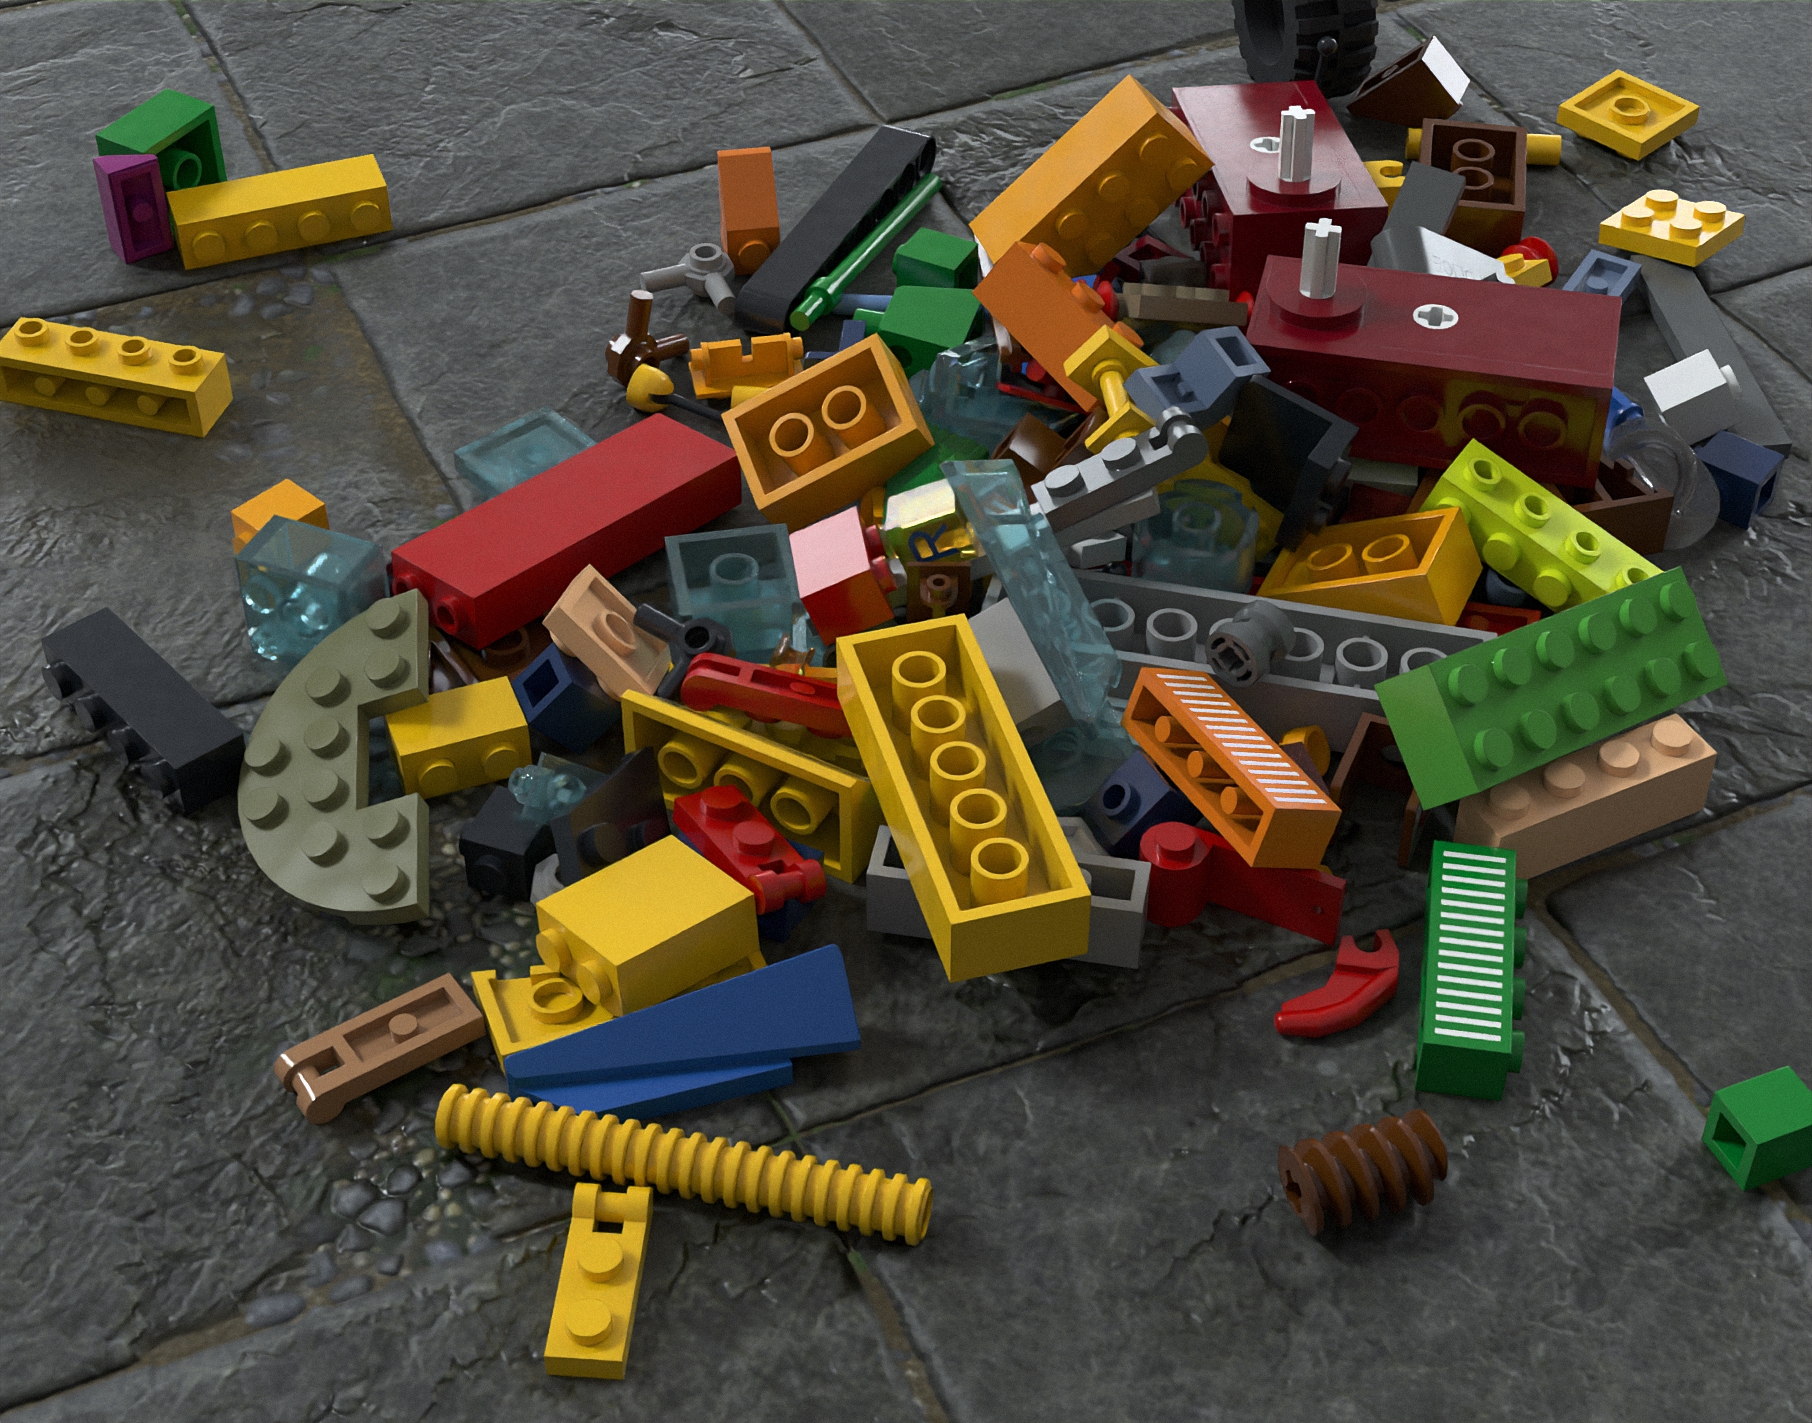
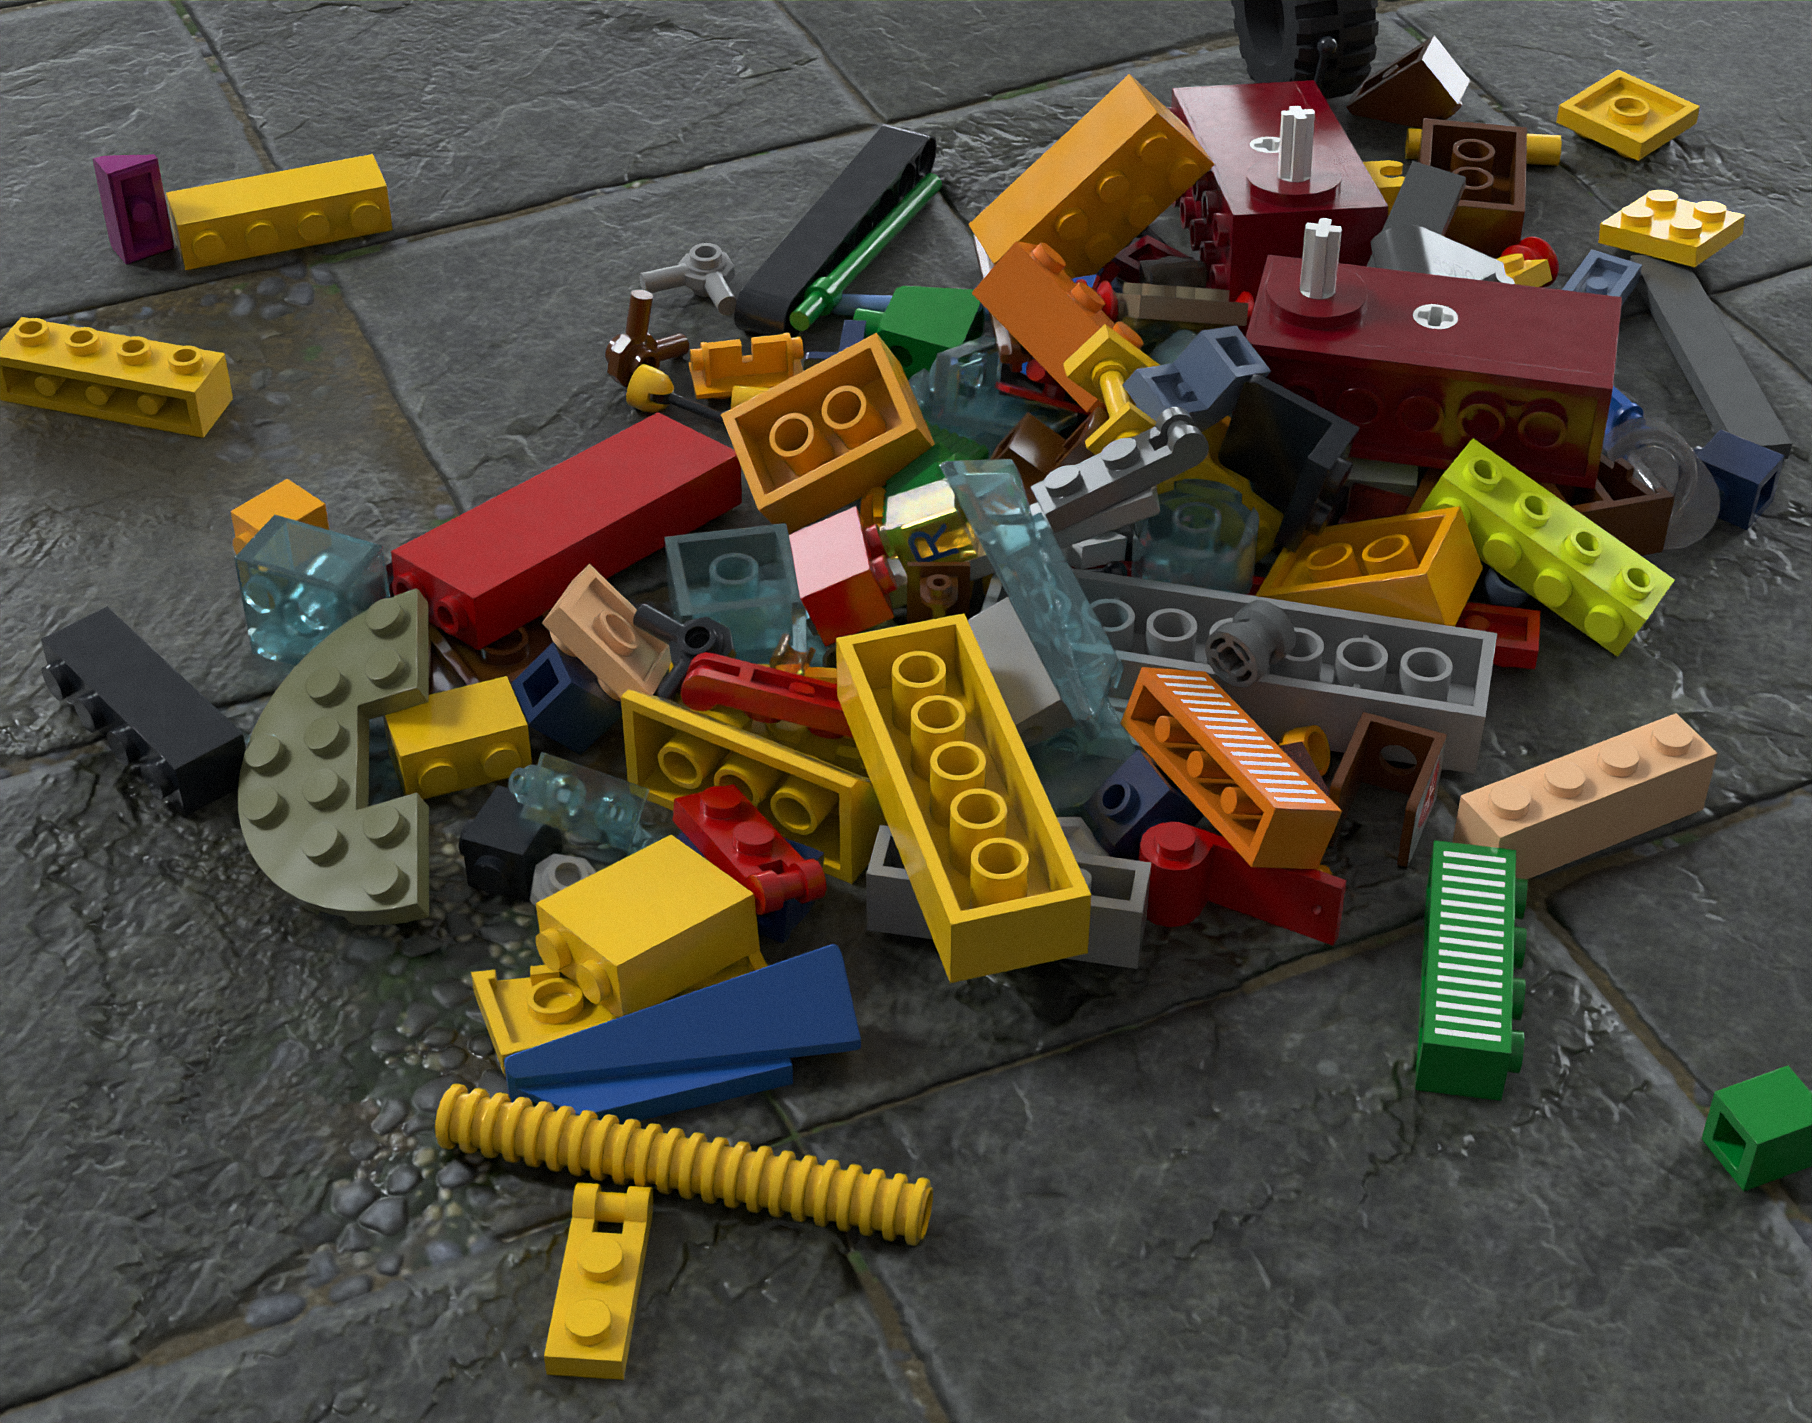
(175, 130): green brick -> none
(378, 1047): medium nougat plate -> none
(520, 451): clear light blue plate -> none
(612, 818): black wing -> none
(748, 207): orange slope -> none
(936, 261): green brick -> none
(1352, 994): red piece -> none
(1361, 1168): reddish brown piece -> none
(1550, 688): bright green brick -> none
(1696, 396): white brick -> none

